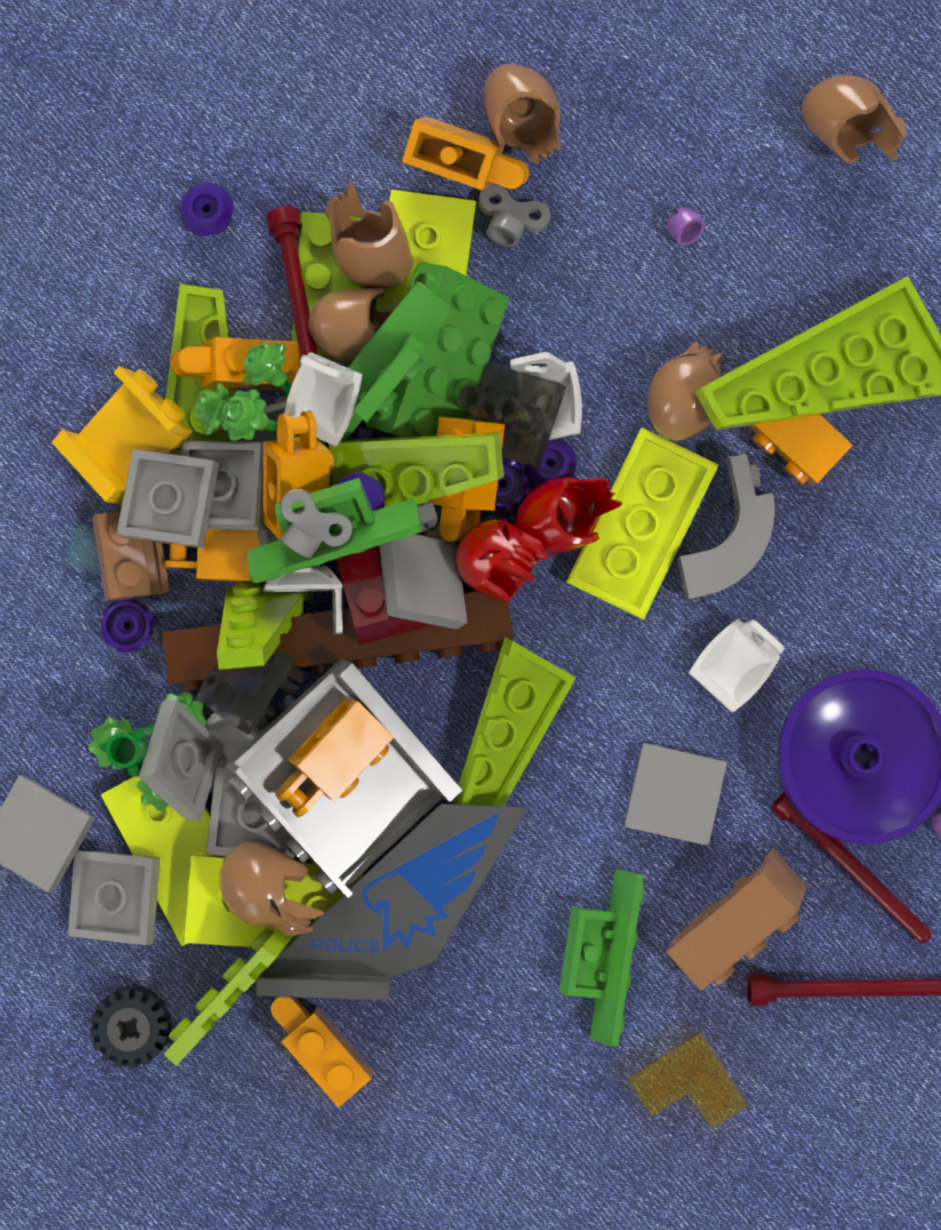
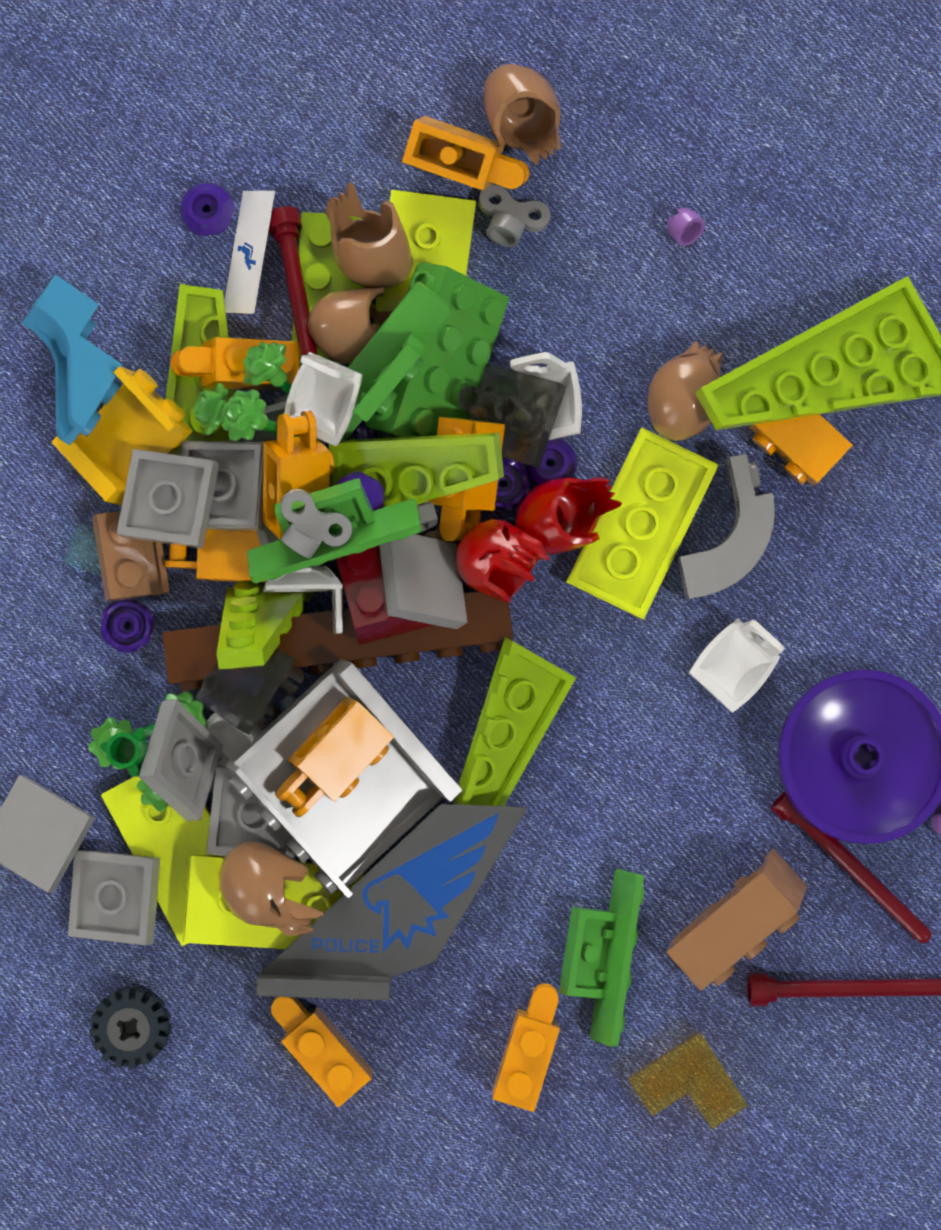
(81, 369): none -> dark azure arch
(216, 1004): lime wing -> none
(248, 251): none -> white sticker
(528, 1051): none -> light orange brick
(675, 794): light grey tile -> none
(846, 111): medium nougat helmet -> none

